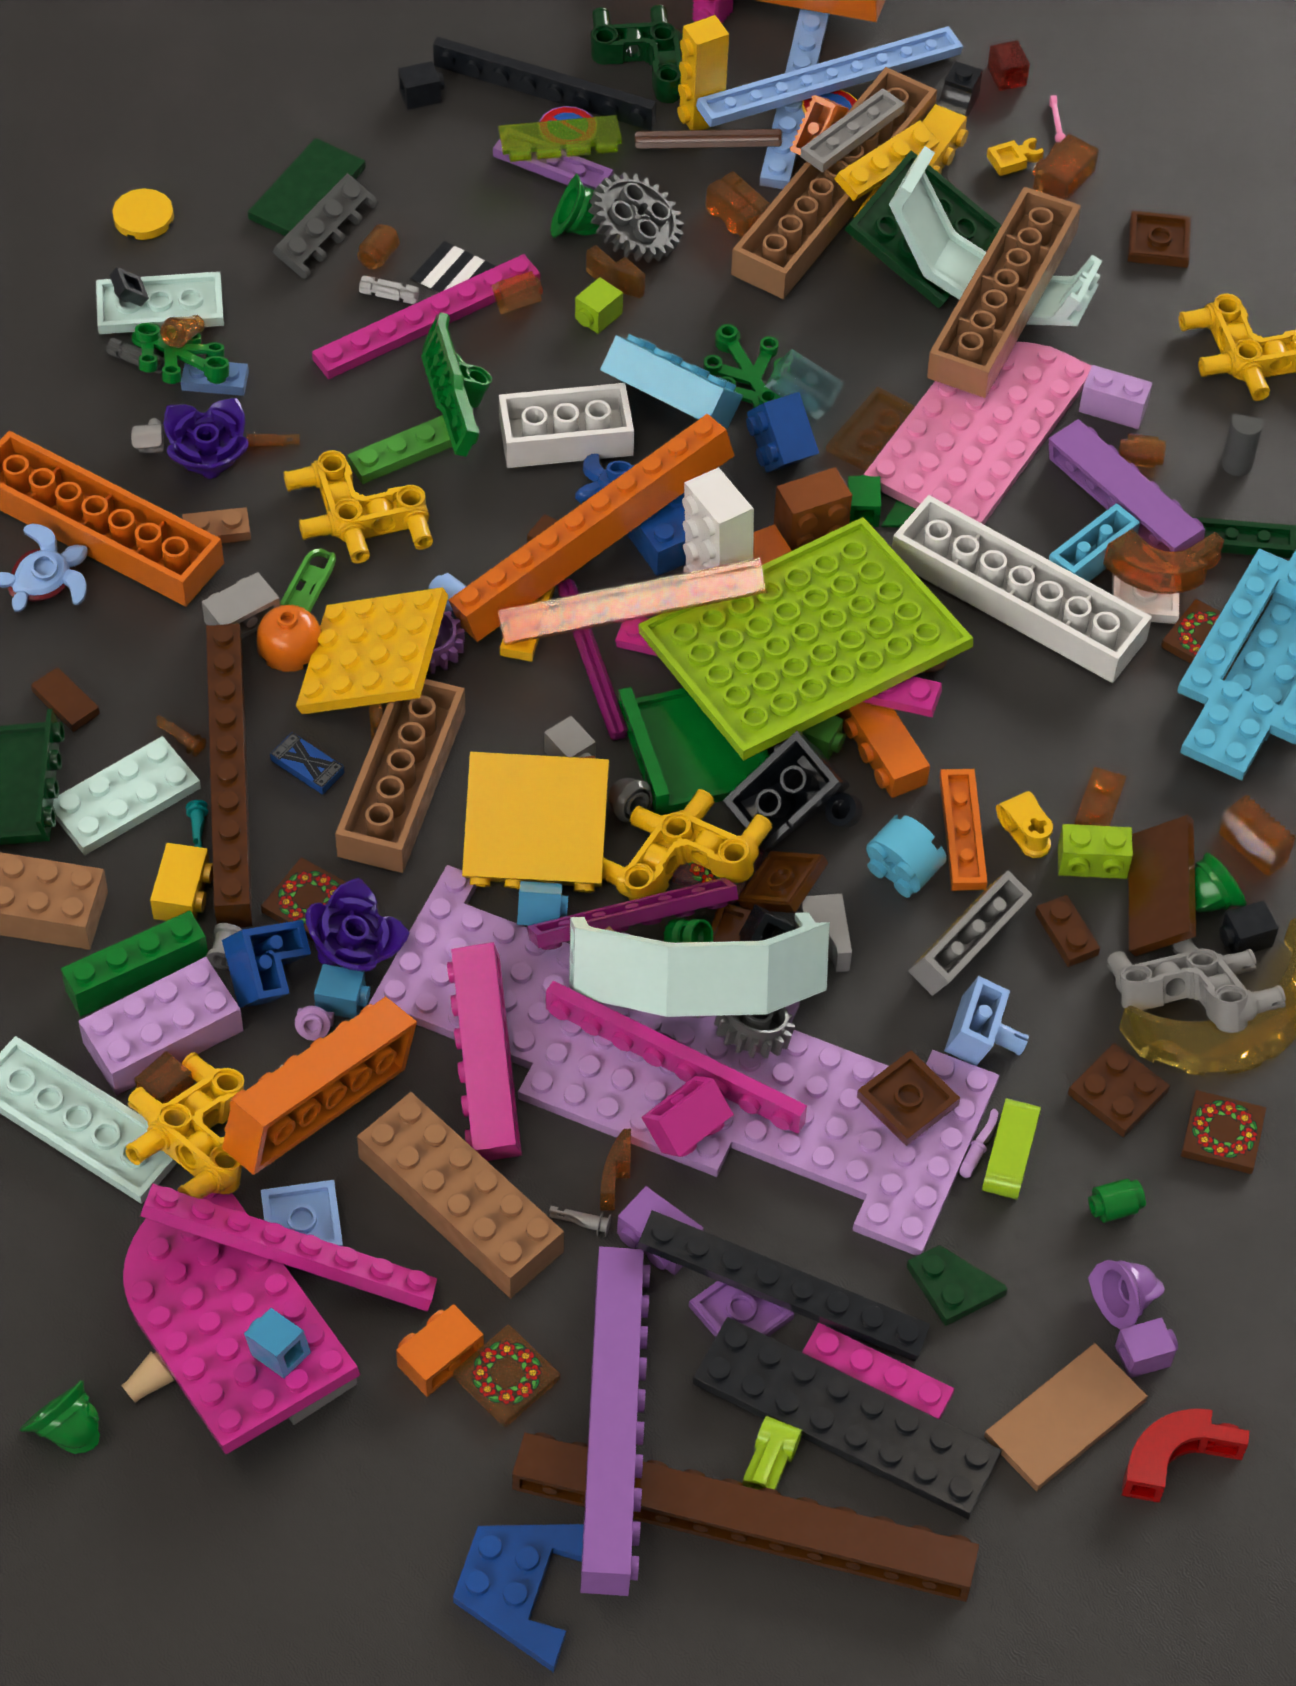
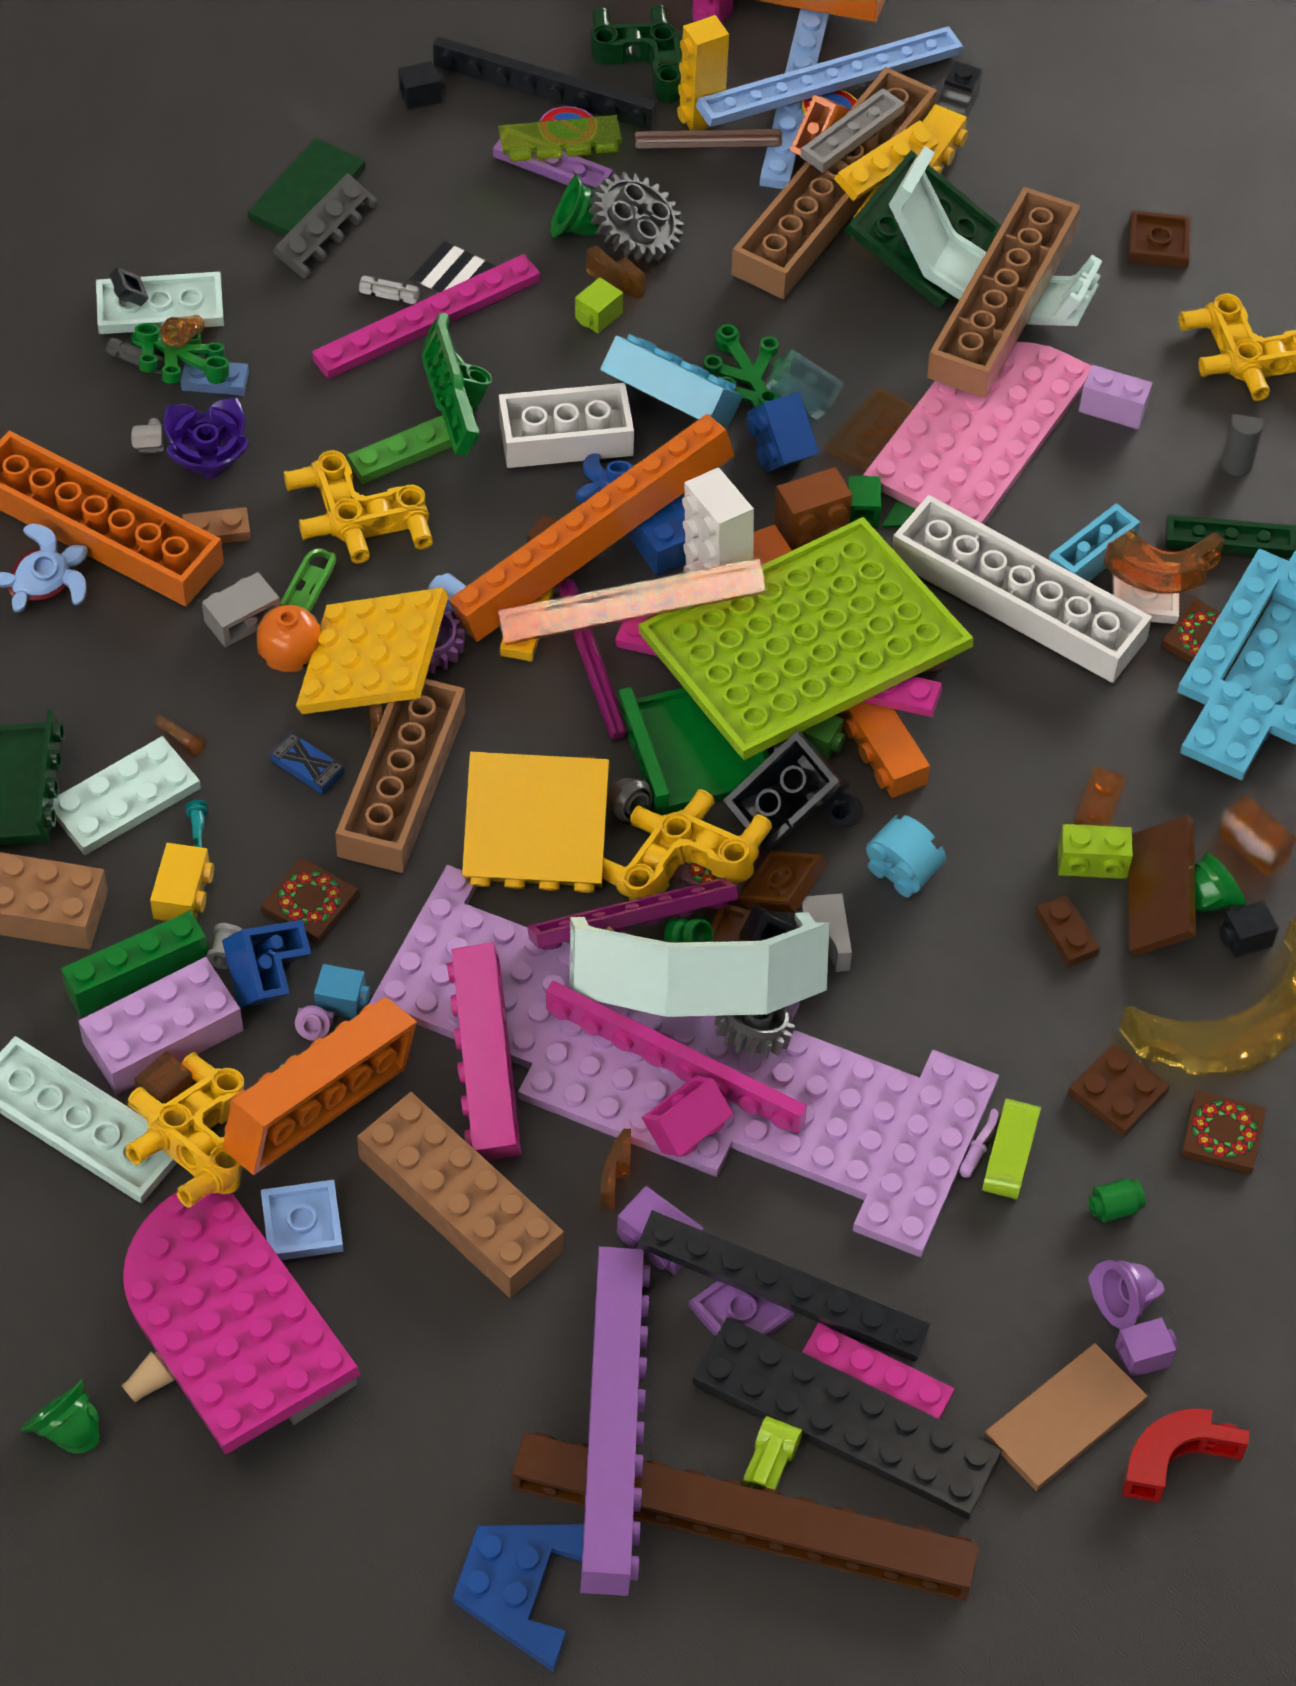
(65, 699): reddish brown tile -> none
(143, 213): yellow tile -> none
(228, 776): reddish brown brick -> none
(261, 440): clear orange piece -> none
(277, 1342): dark azure brick -> none
(289, 1247): dark pink plate -> none
(351, 931): dark purple brick -> none
(378, 246): clear orange brick -> none
(438, 1349): orange brick -> none
(506, 1375): tile -> none
(517, 292): clear orange brick -> none
(540, 902): dark azure brick -> none
(568, 740): light grey brick -> none
(582, 1219): light grey piece -> none
(735, 203): clear orange brick -> none
(908, 1097): reddish brown plate -> none
(953, 1284): dark green wing -> none
(963, 829): orange plate -> none
(970, 933): light grey brick -> none
(980, 1025): light blue brick -> none
(1008, 65): clear red brick -> none
(1011, 158): yellow plate -> none
(1026, 824): yellow piece -> none
(1053, 103): bright pink hinge -> none
(1065, 167): clear orange brick -> none
(1114, 480): medium lavender brick -> none
(1143, 450): clear orange brick -> none
(1196, 975): light grey pin -> none

